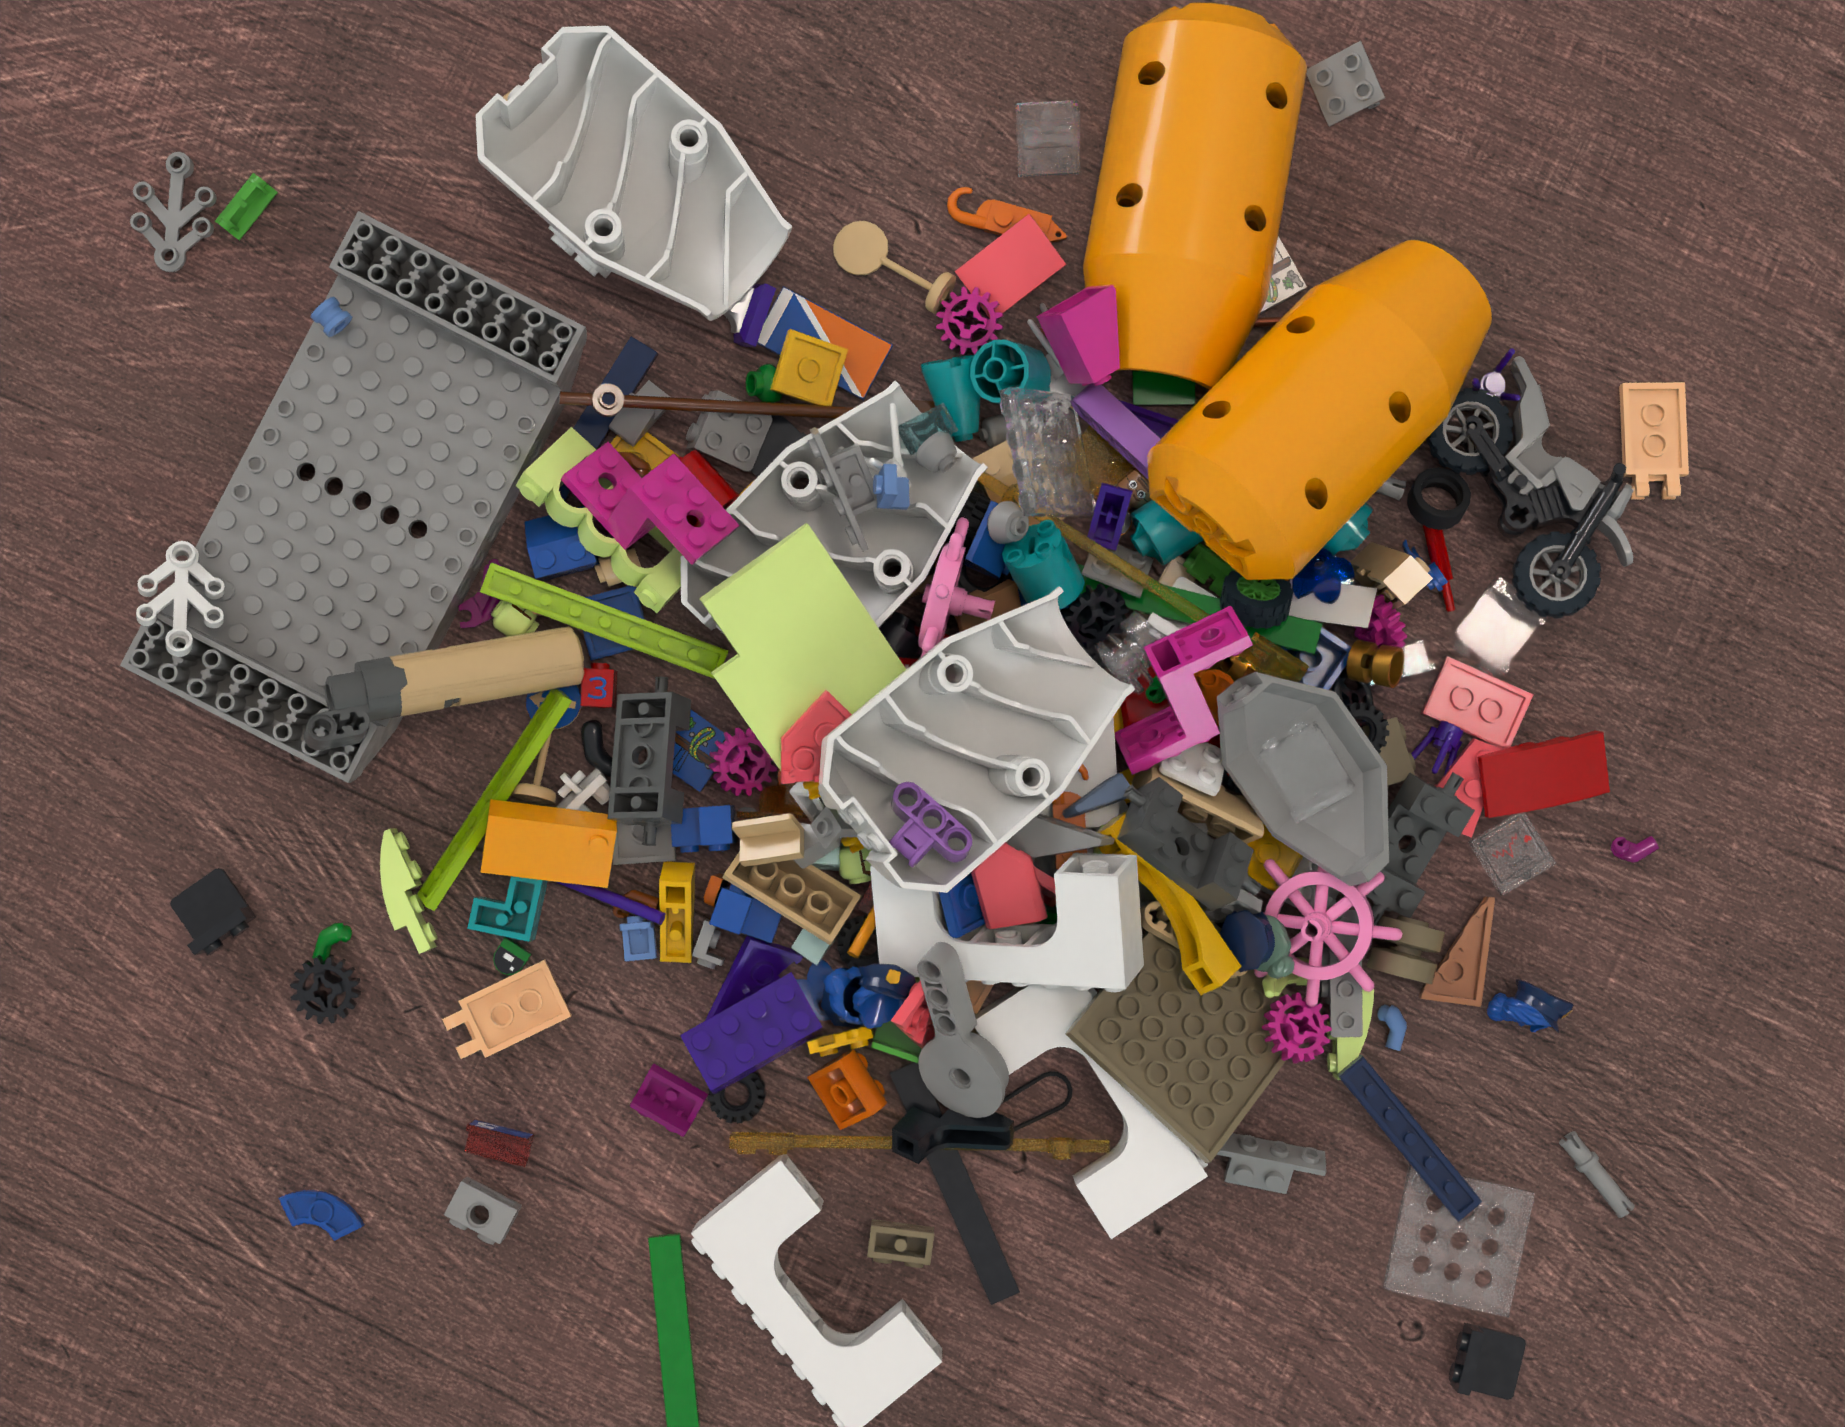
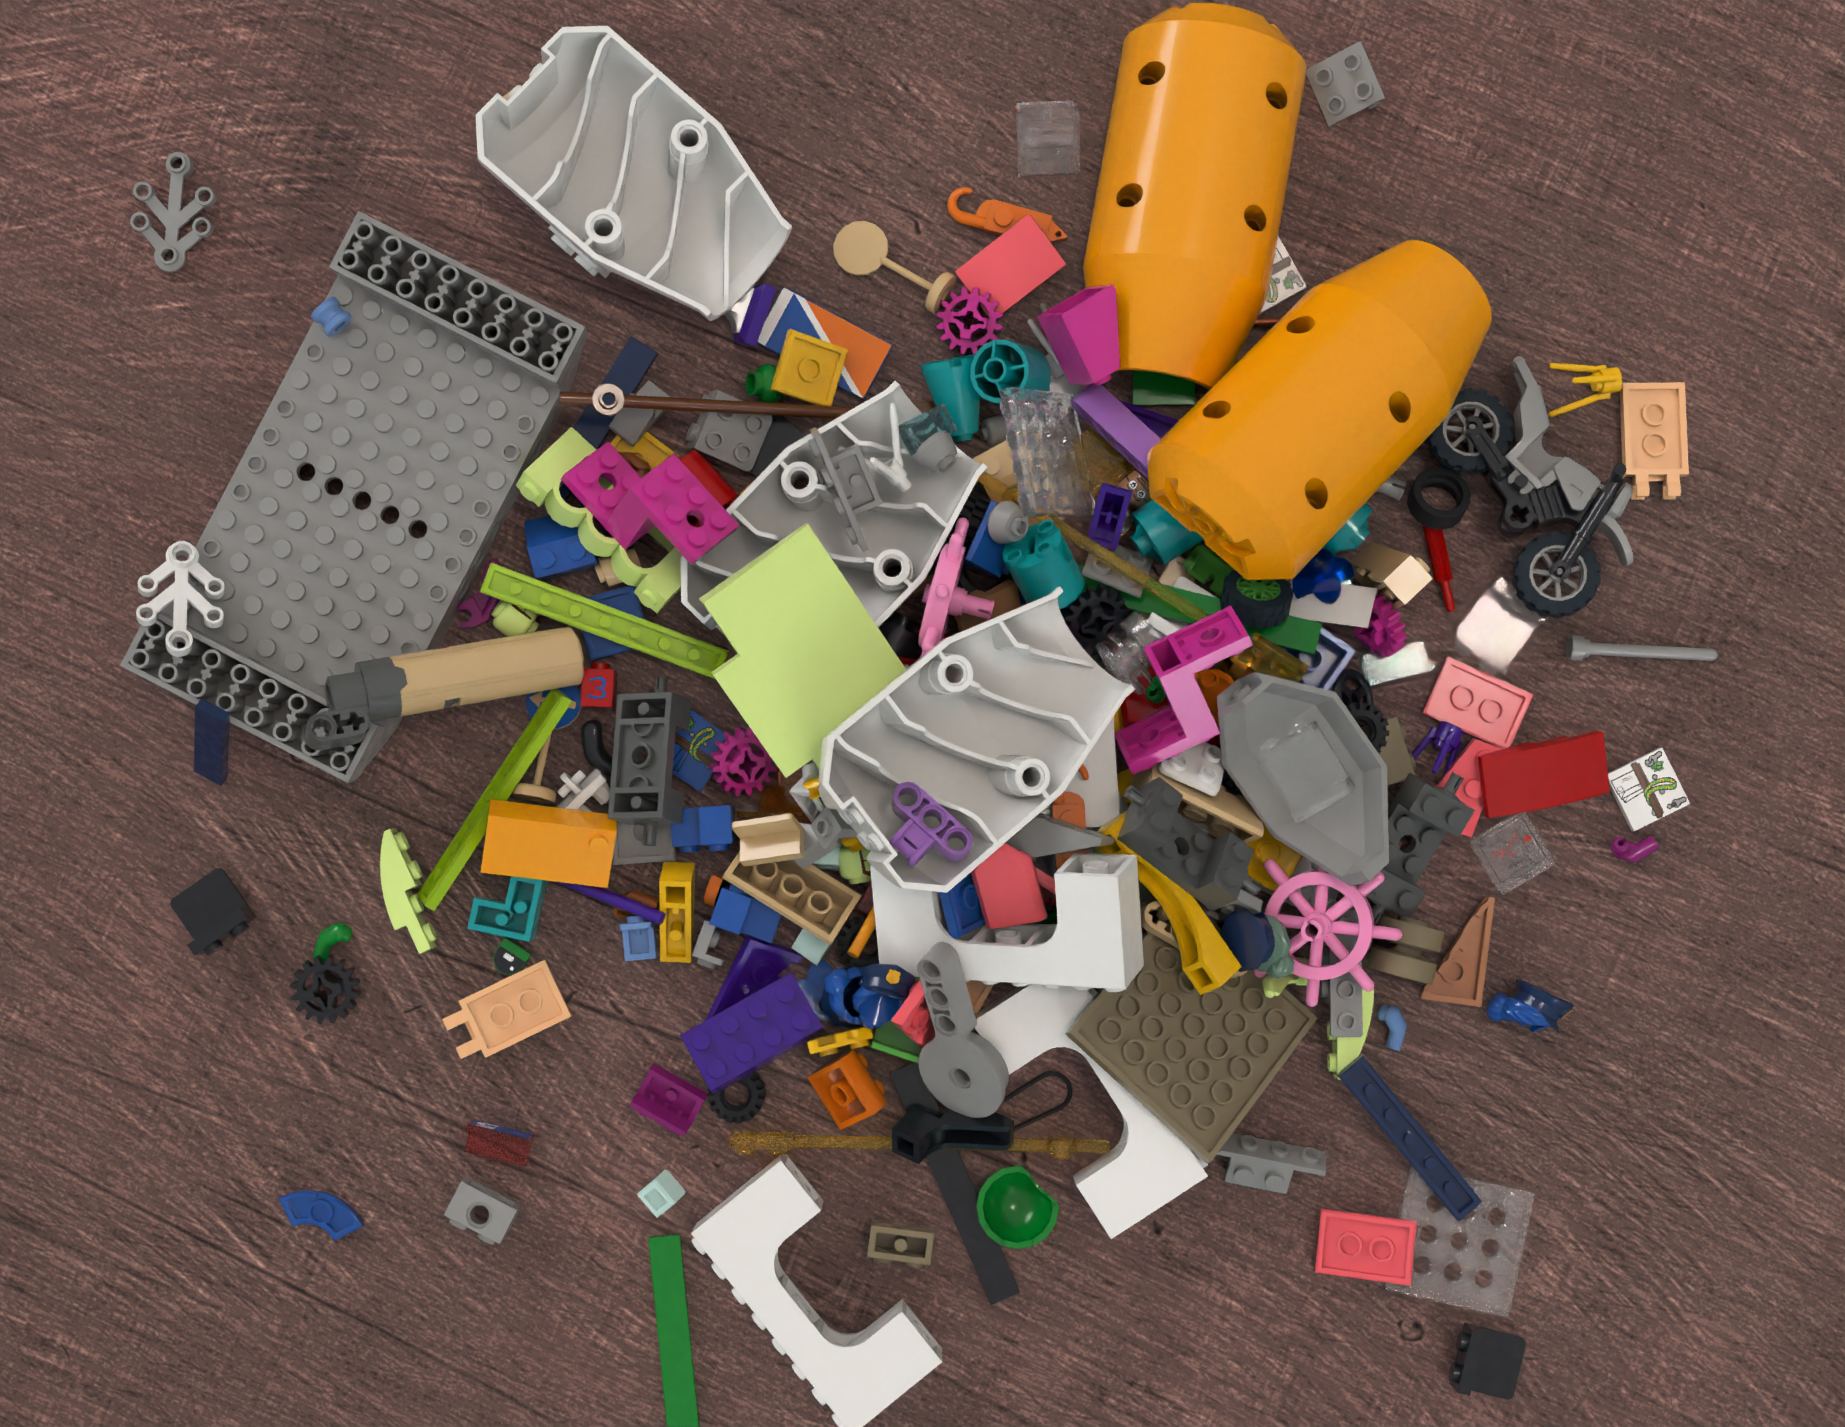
(211, 741): none -> dark blue tile
(246, 206): bright green hinge -> none
(661, 1193): none -> light aqua slope
(804, 739): coral tile -> none
(891, 490): medium blue bracket -> none
(1015, 1209): none -> green cylinder
(1105, 794): sand blue slope -> none
(1289, 1036): dark pink gear -> none
(1366, 1246): none -> coral tile
(1375, 663): pearl gold wheel -> none
(1438, 578): blue plate -> none
(1494, 381): plant -> none
(1578, 648): none -> light grey piece
(1588, 1163): light grey pin -> none
(1602, 379): none -> yellow plant
(1647, 789): none -> white tile

